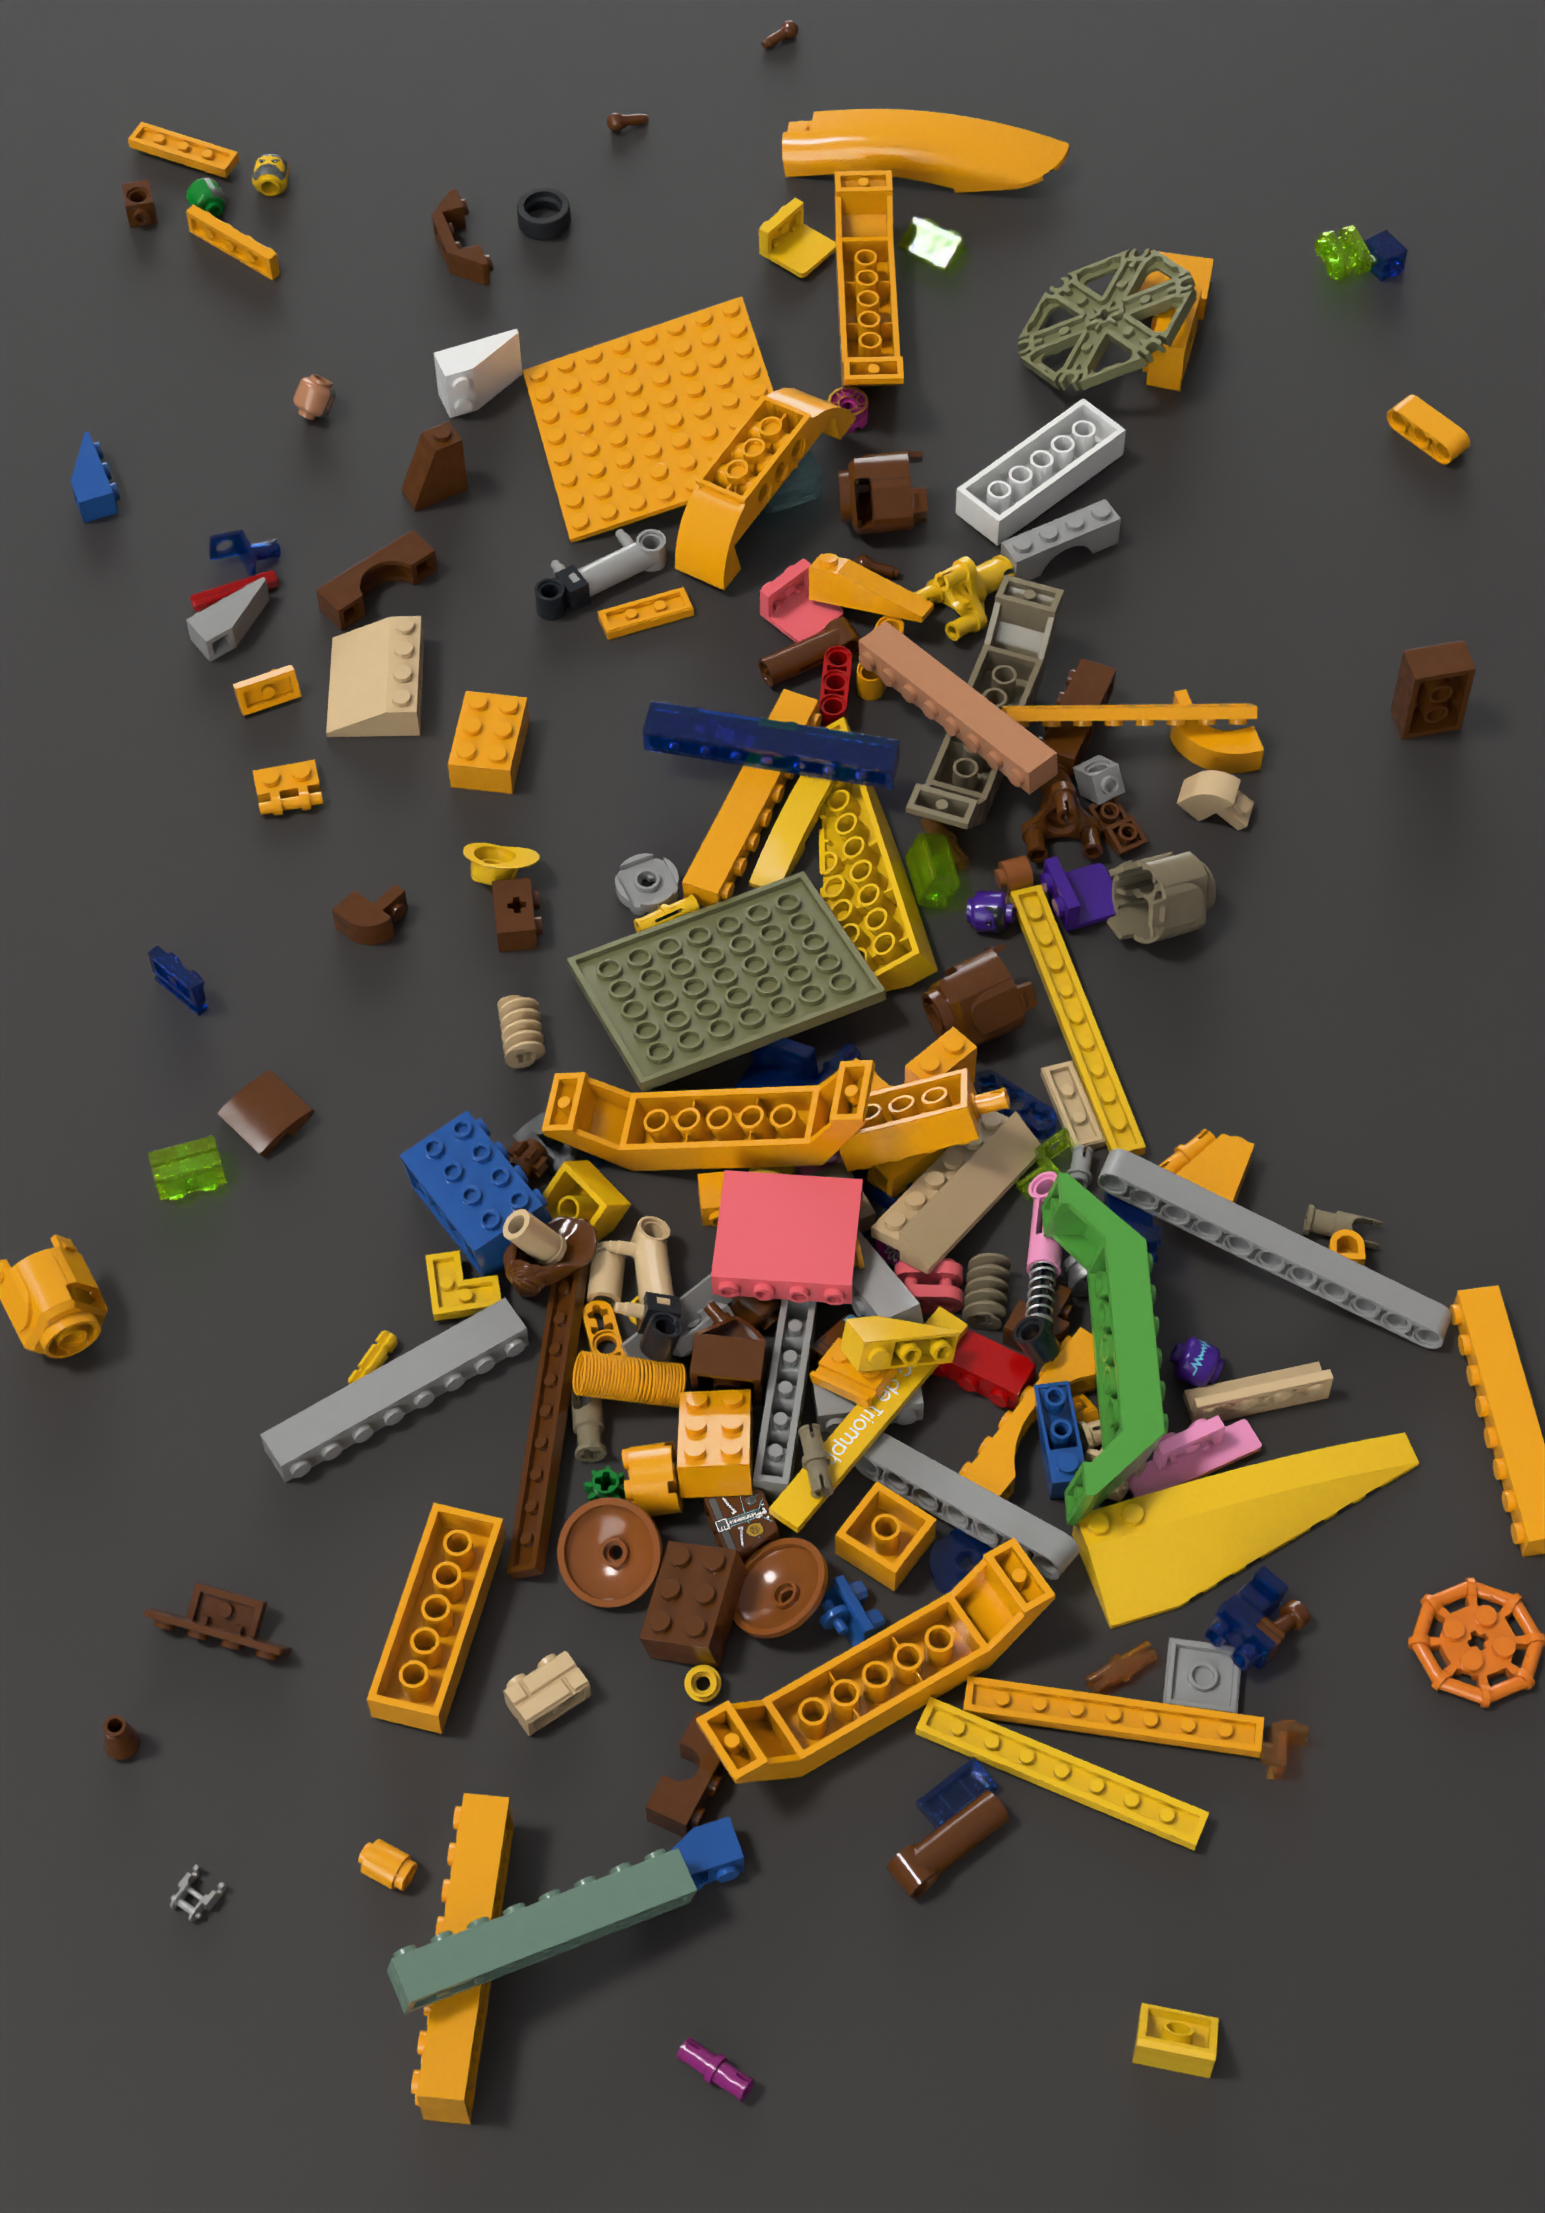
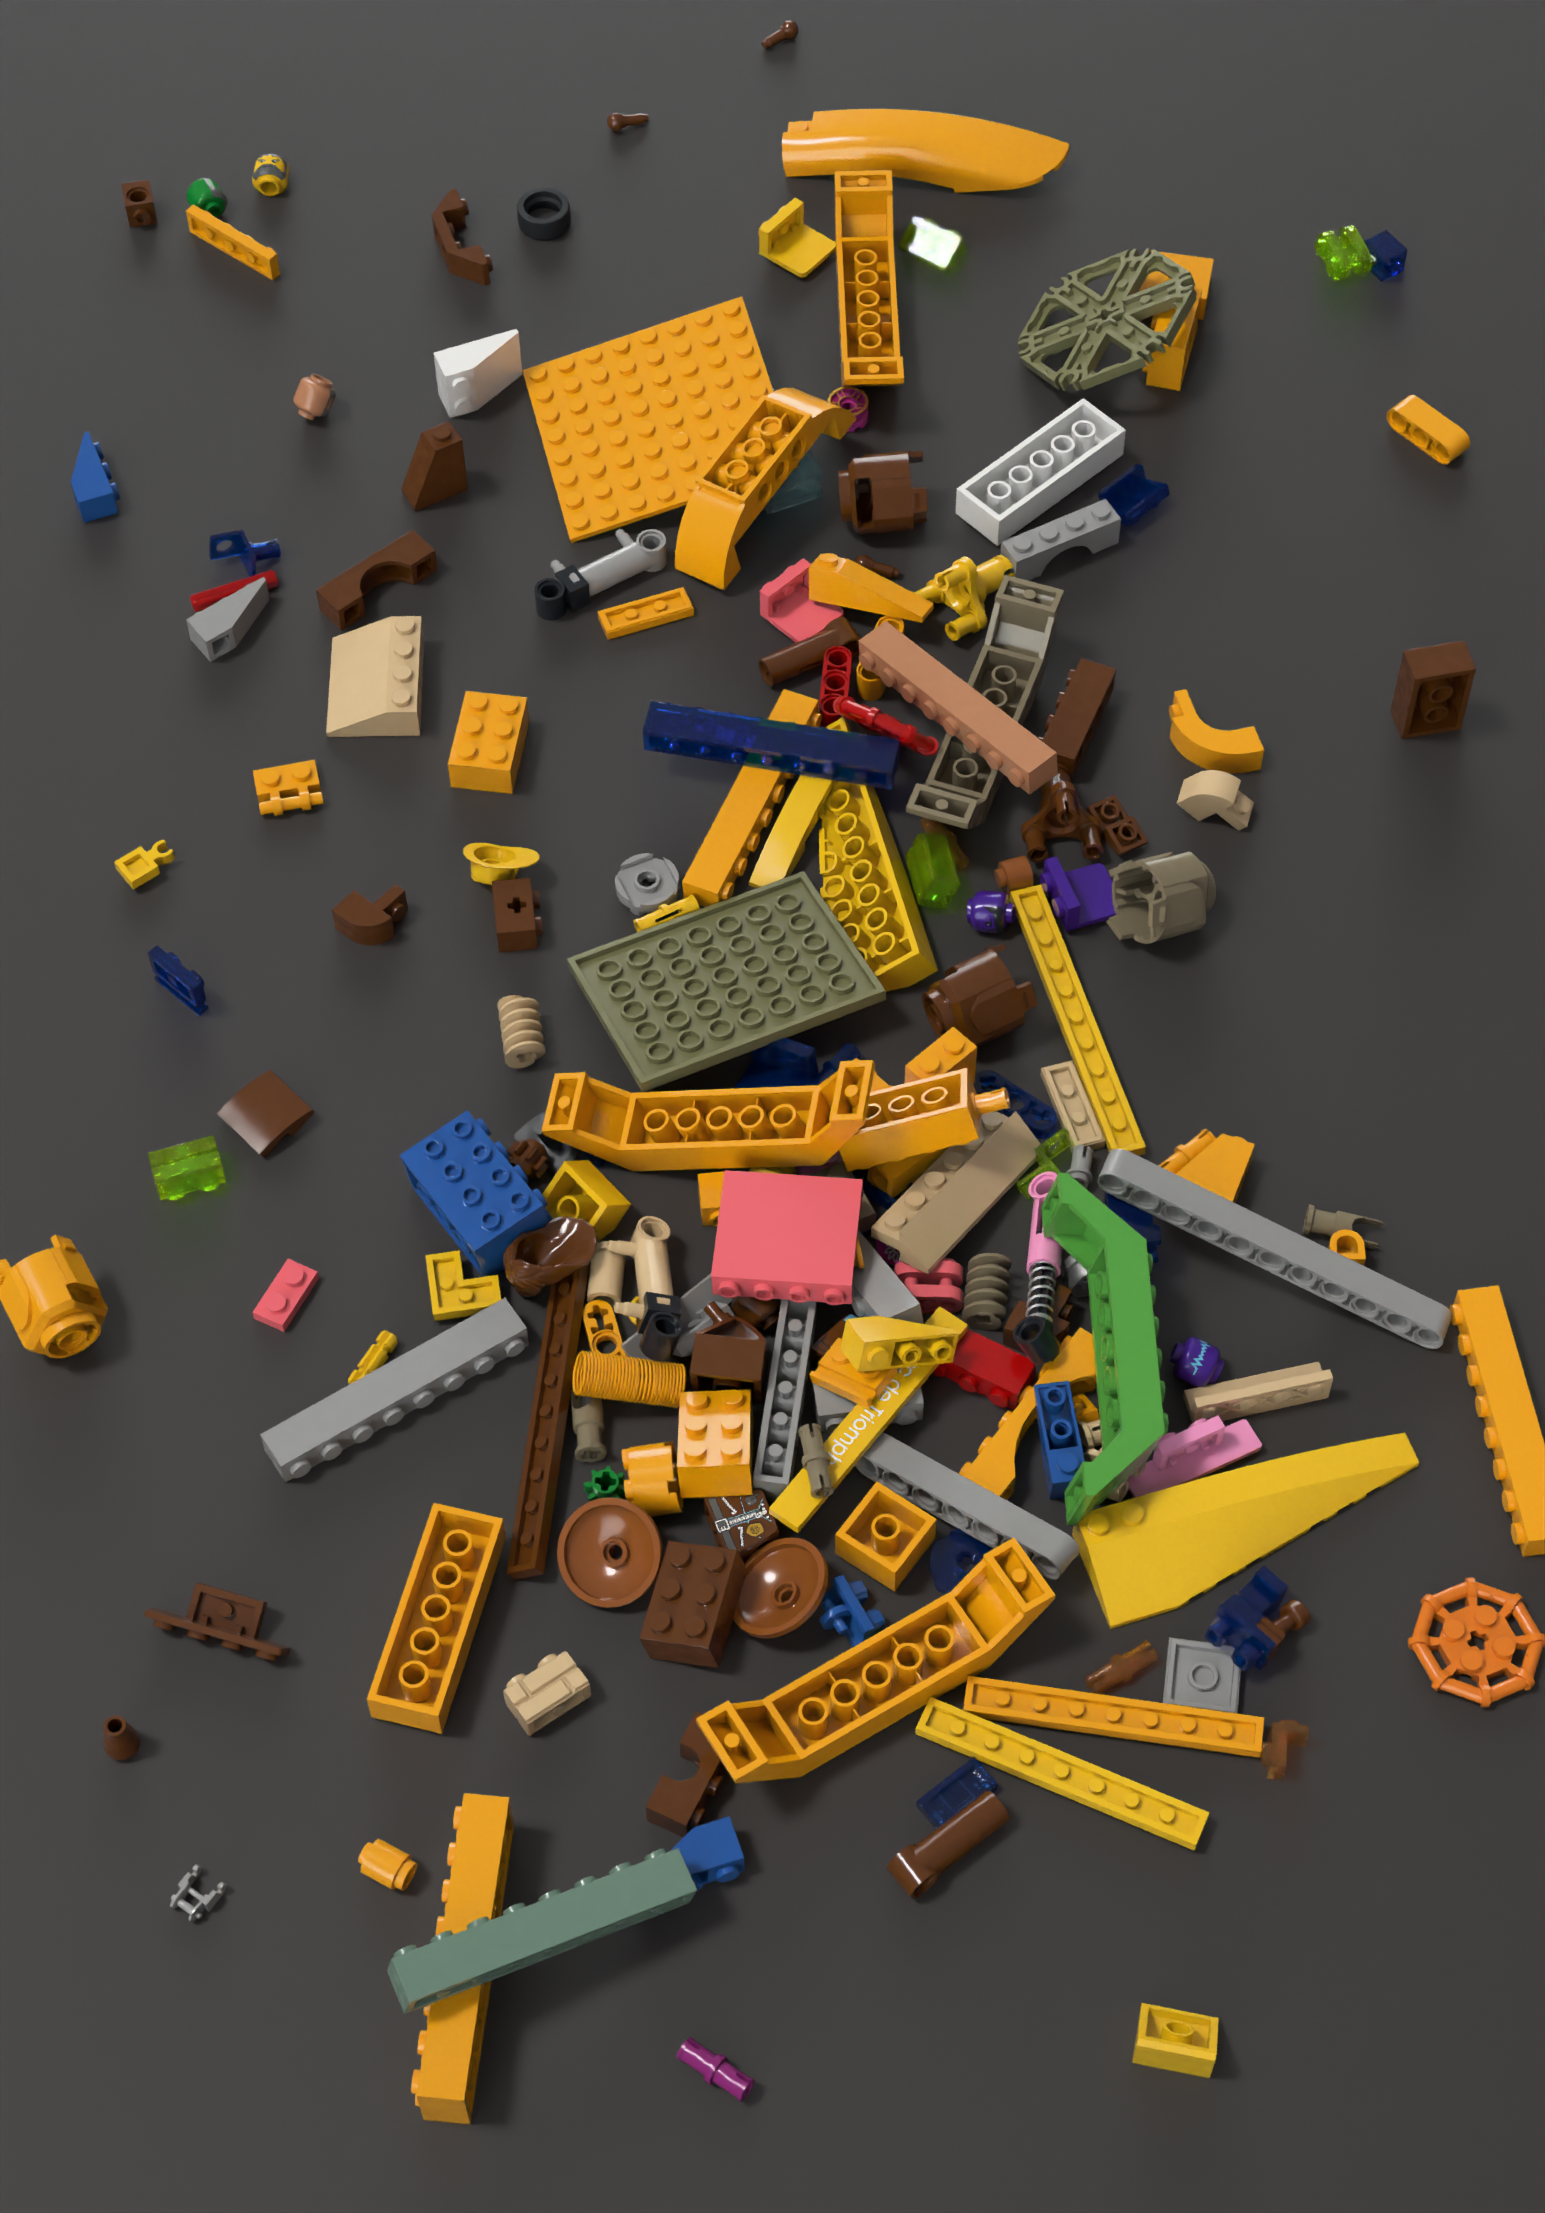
(142, 866): none -> yellow plate
(183, 149): light orange plate -> none
(267, 690): light orange tile -> none
(285, 1295): none -> coral plate
(534, 1237): tan piece -> none
(691, 1680): yellow plate -> none
(885, 725): none -> red plate
(1099, 779): light grey brick -> none
(1134, 494): none -> clear blue bracket
(1142, 714): light orange plate -> none

